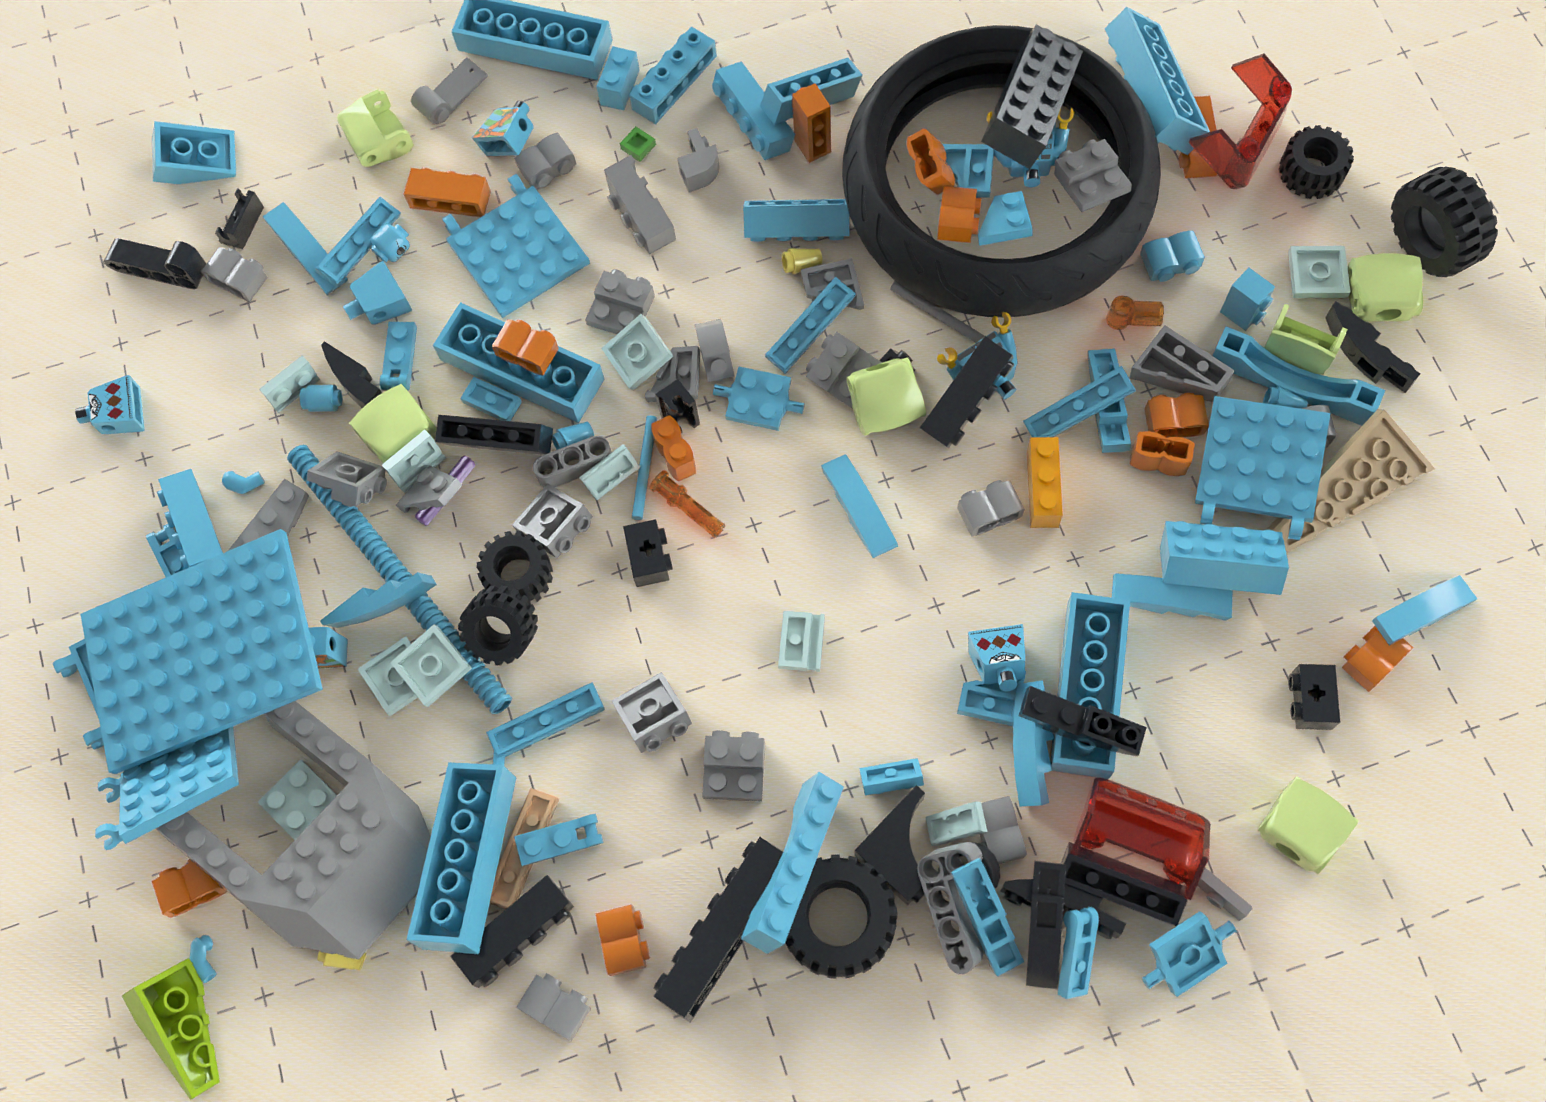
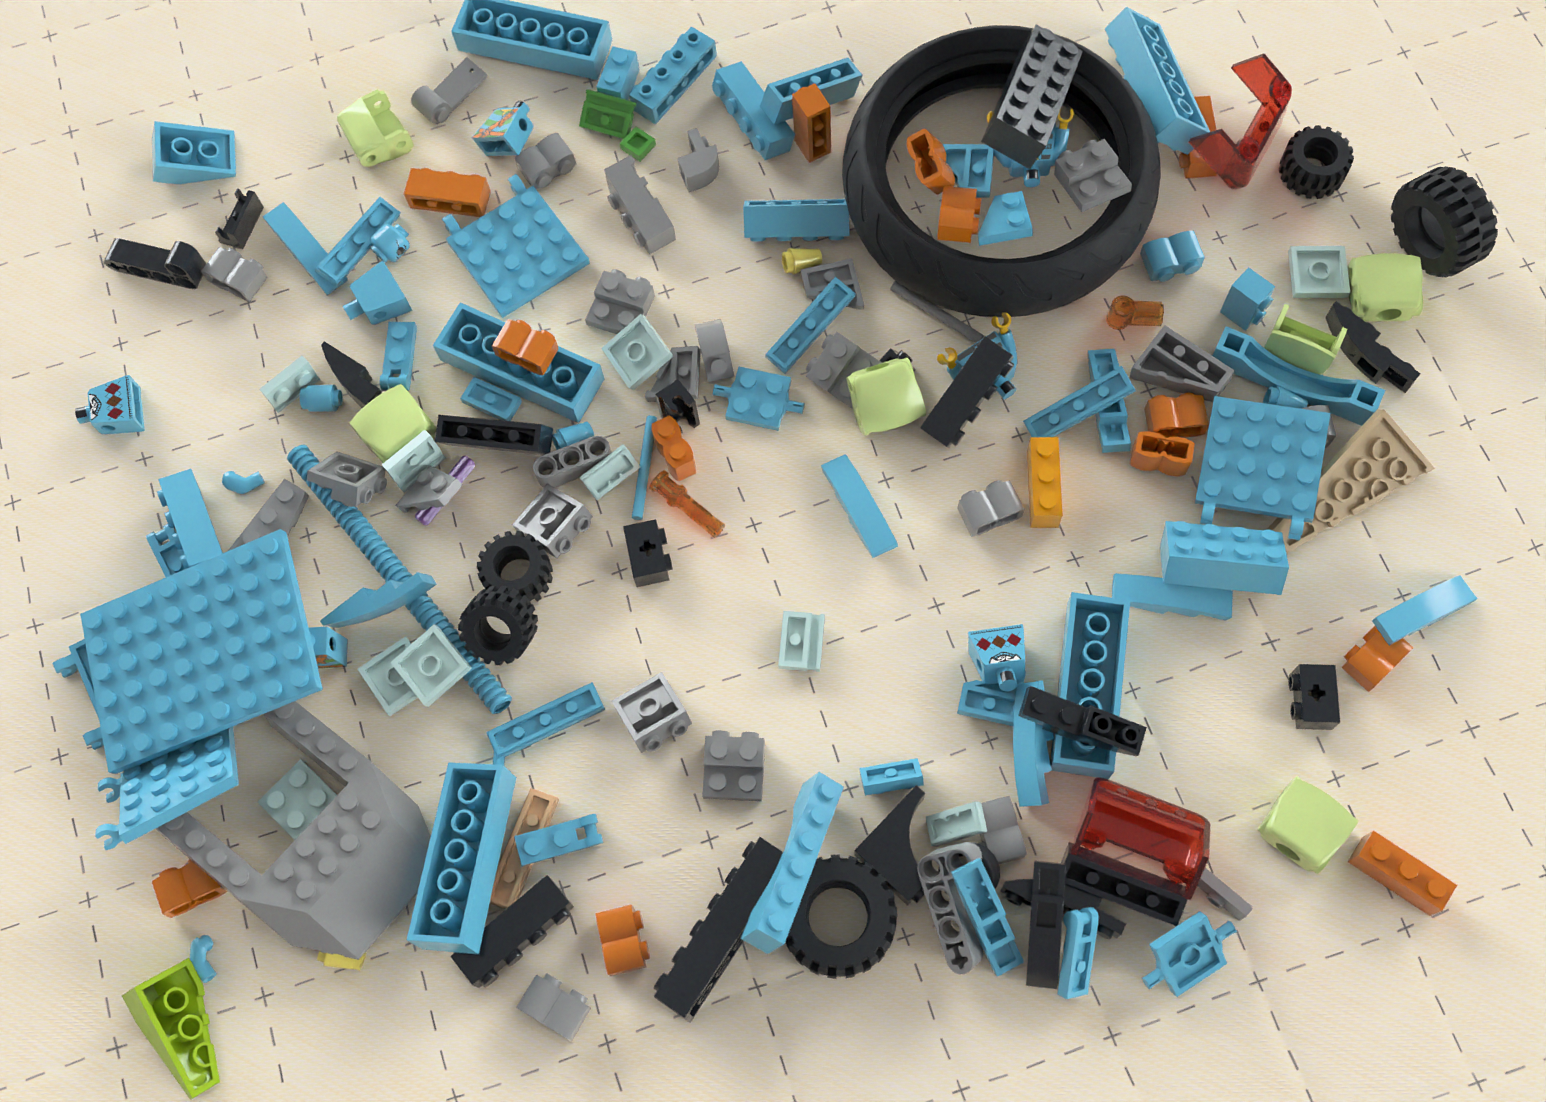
(607, 114): none -> bright green plate
(1402, 873): none -> orange brick

